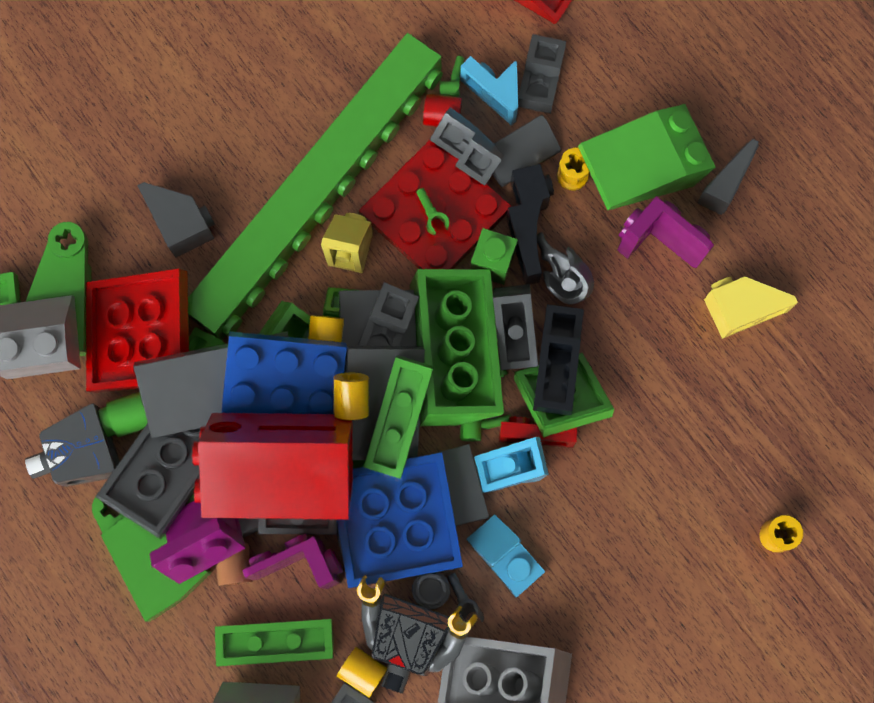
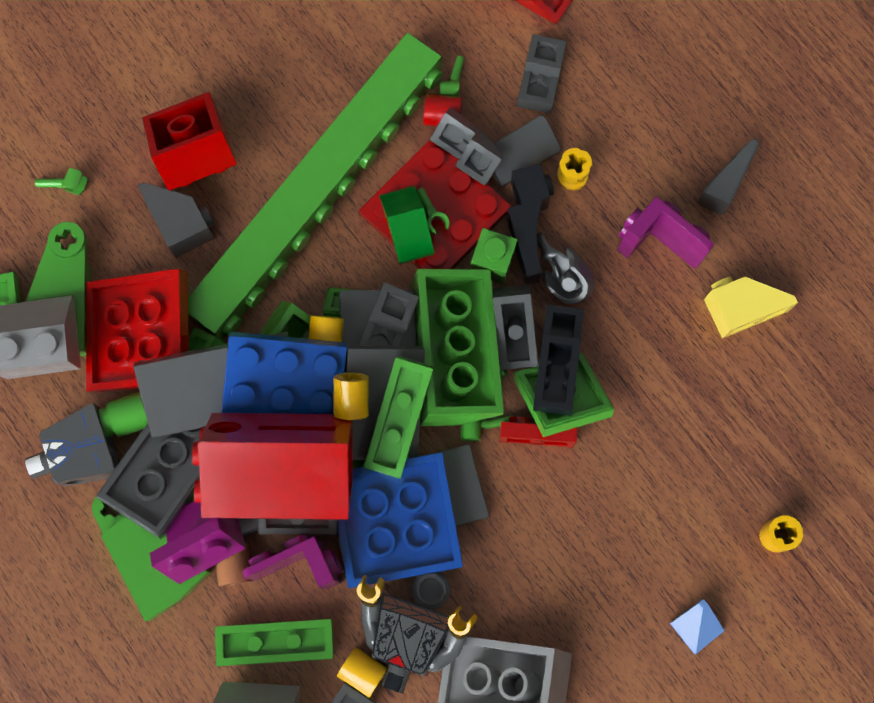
(73, 182): none -> bright green hand
(188, 141): none -> red brick
(347, 242): light yellow slope -> none
(407, 224): none -> green slope
(467, 604): dark grey hand -> none
(498, 93): medium azure slope -> none
(505, 555): medium azure slope -> none
(511, 465): medium azure slope -> none
(647, 157): bright green slope -> none
(697, 626): none -> medium blue slope

